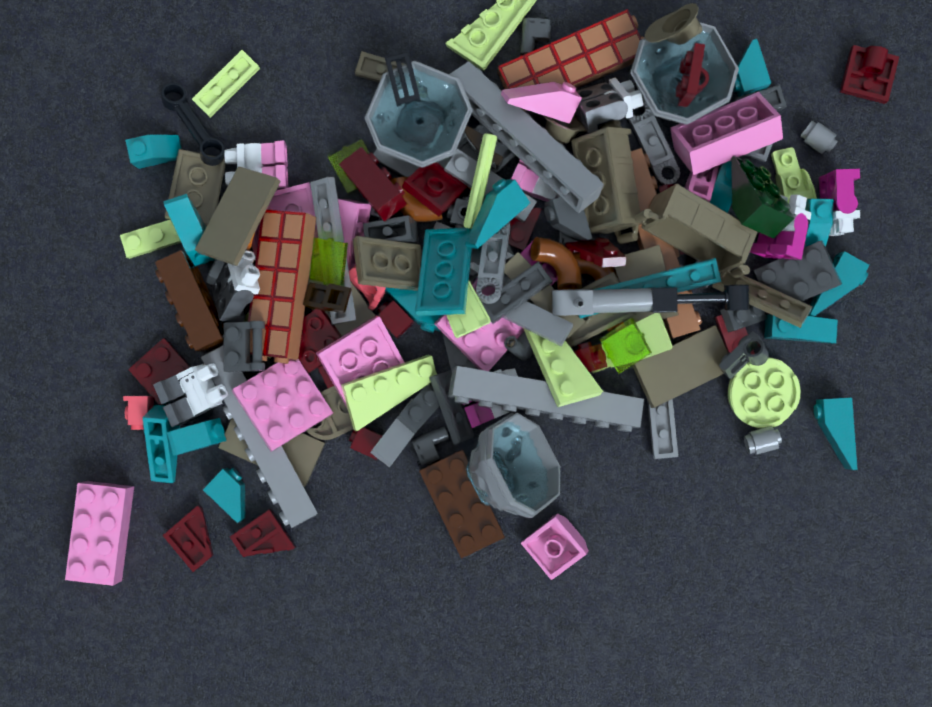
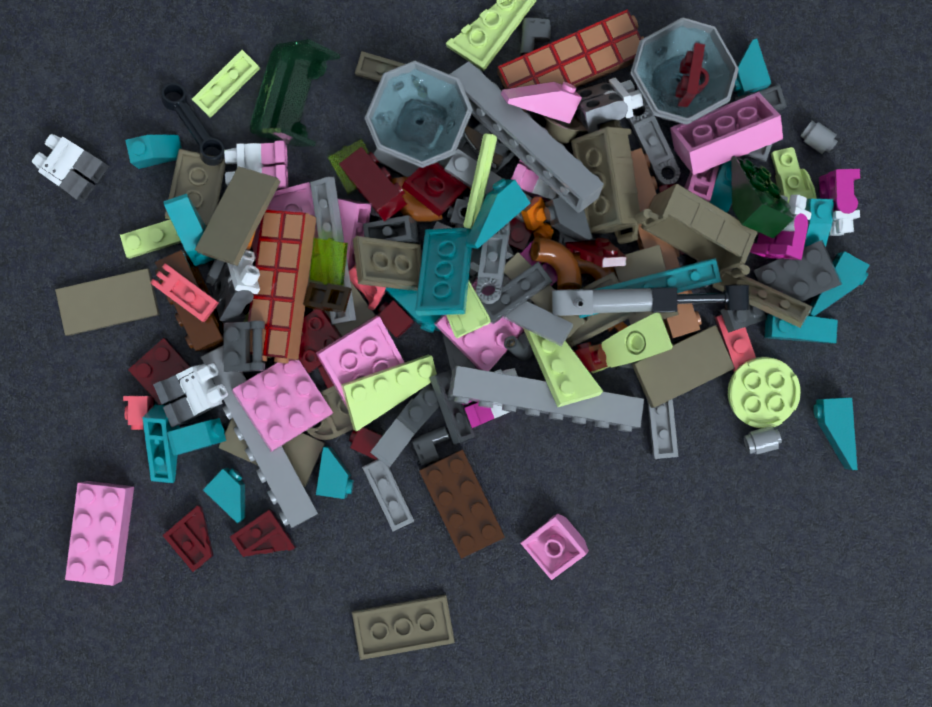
(64, 161): none -> hips
(107, 302): none -> dark tan tile
(185, 293): none -> coral hinge
(286, 90): none -> clear green windscreen
(333, 476): none -> teal slope
(388, 494): none -> light grey tile
(403, 627): none -> dark tan tile
(406, 99): black tile -> none
(514, 467): rock -> none
(534, 218): none -> orange plate
(625, 345): clear neon green piece -> none
(676, 27): dark tan piece -> none
(740, 356): dark grey plate -> none
(869, 73): dark red plate -> none

